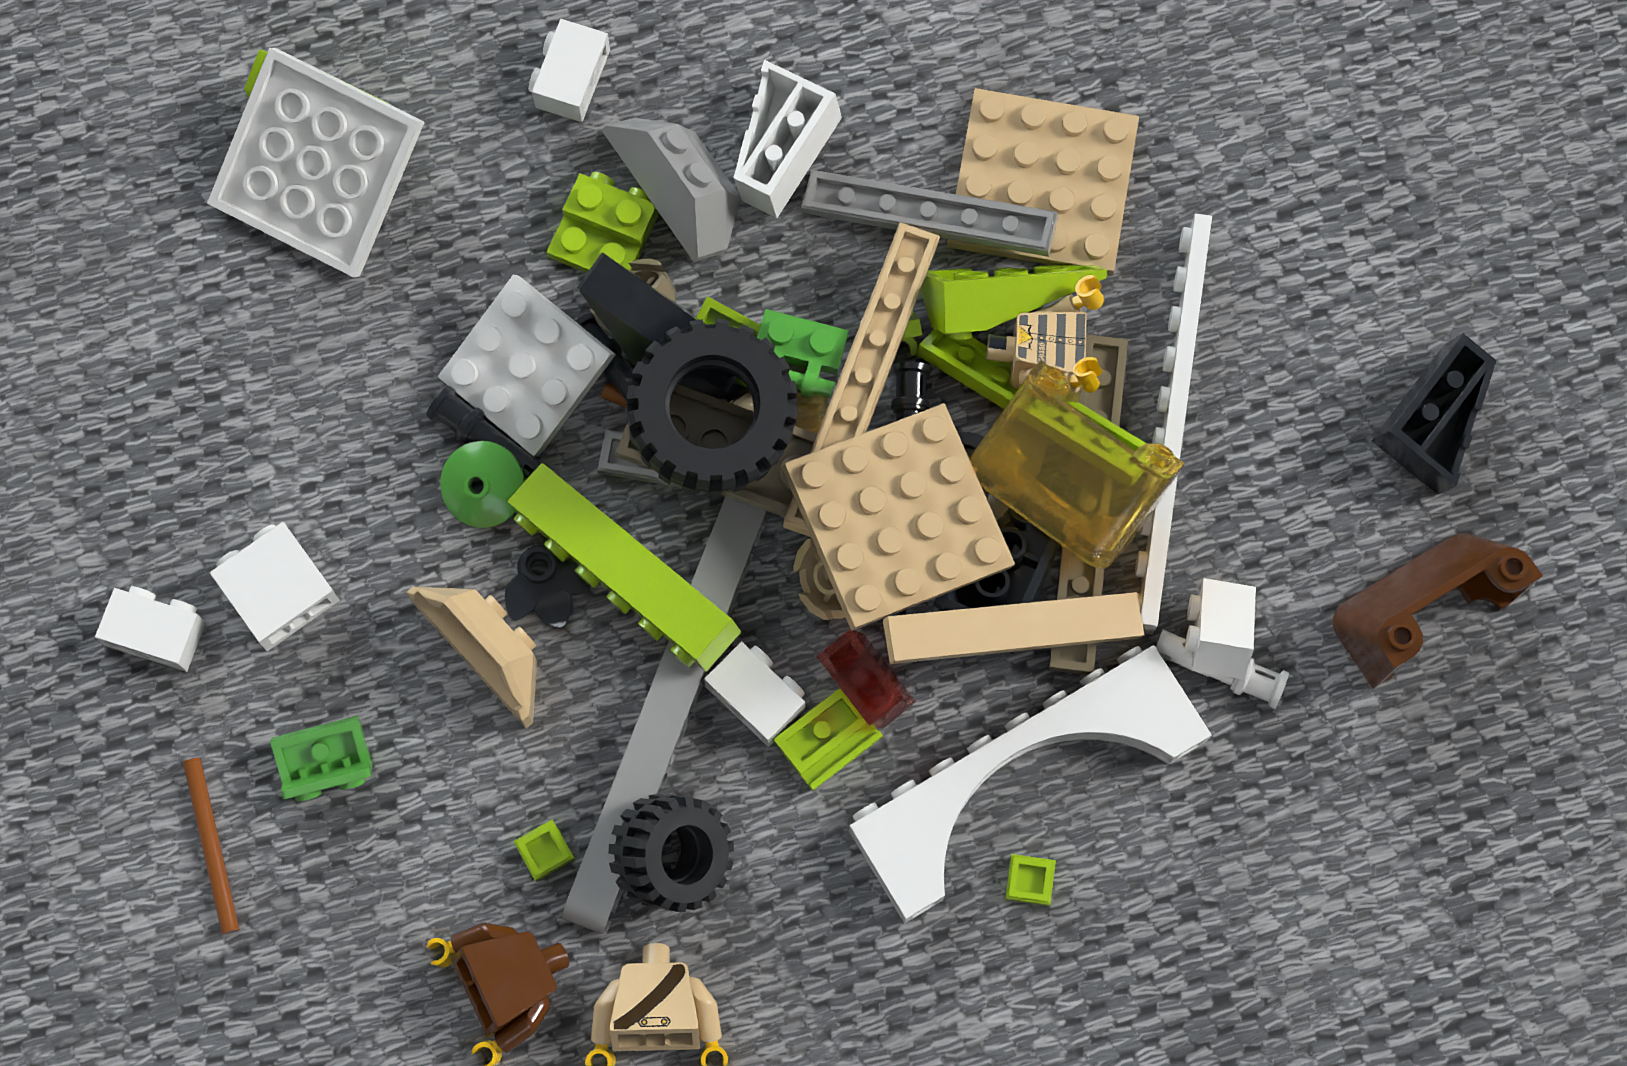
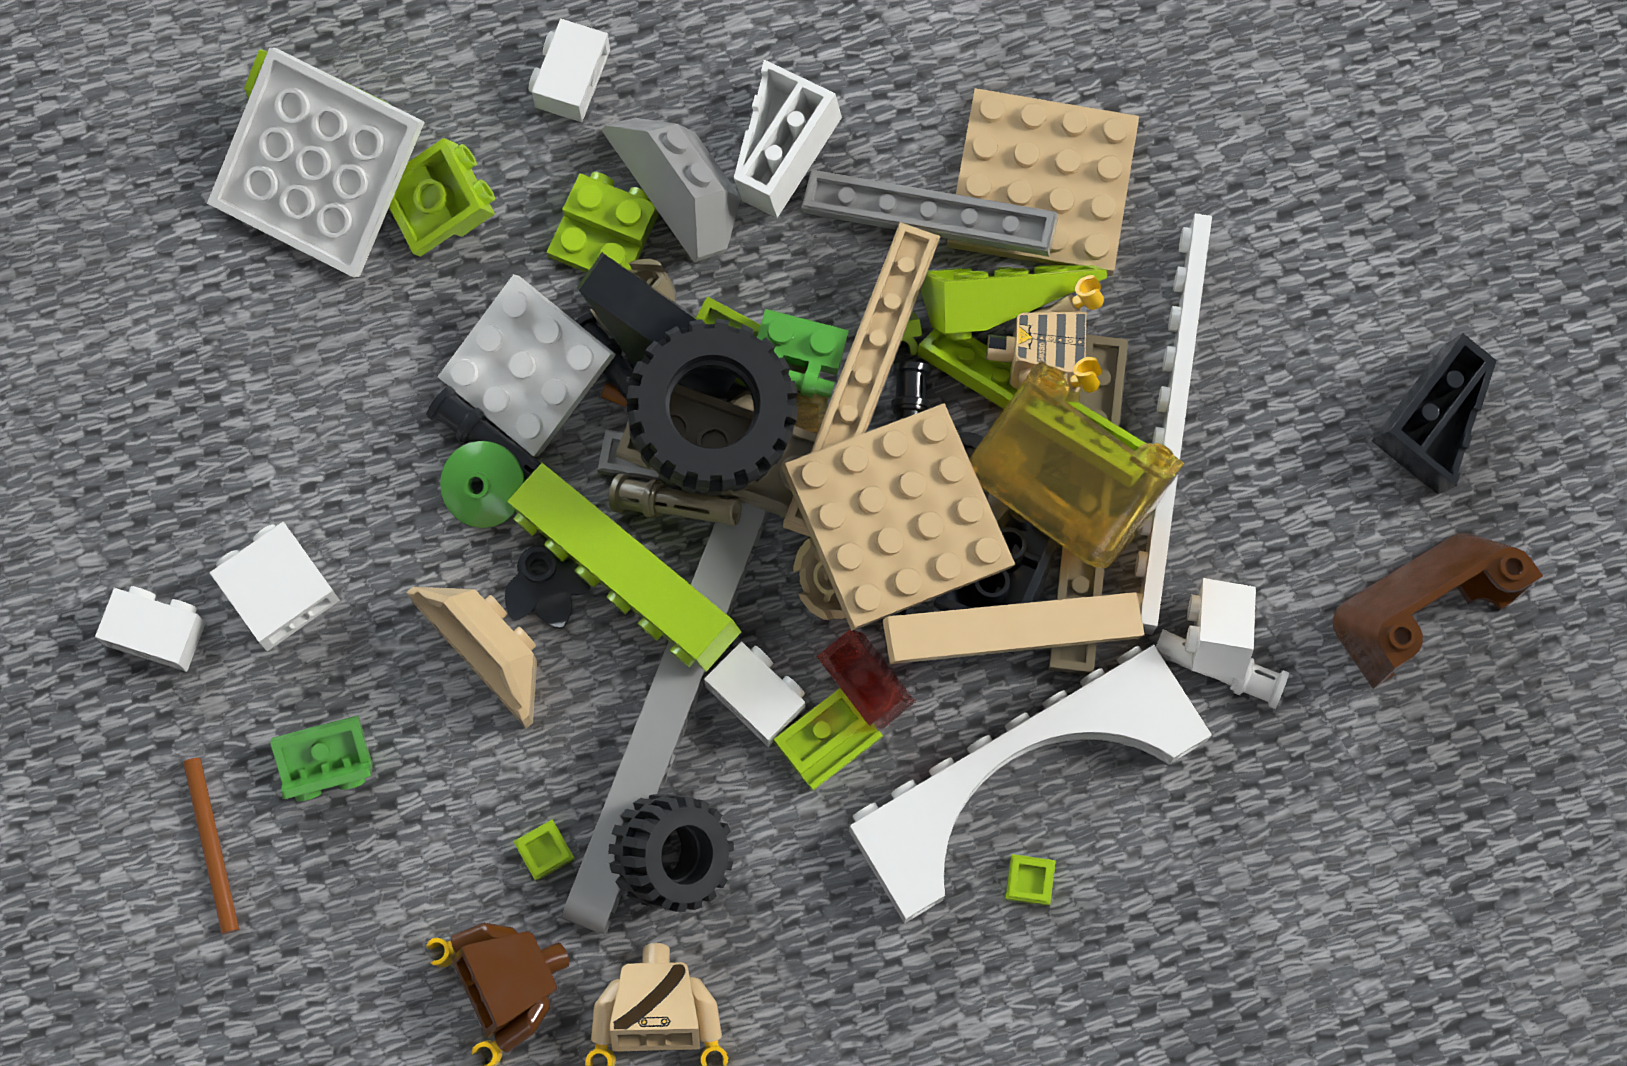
(440, 197): none -> lime plate
(656, 499): none -> dark tan pin

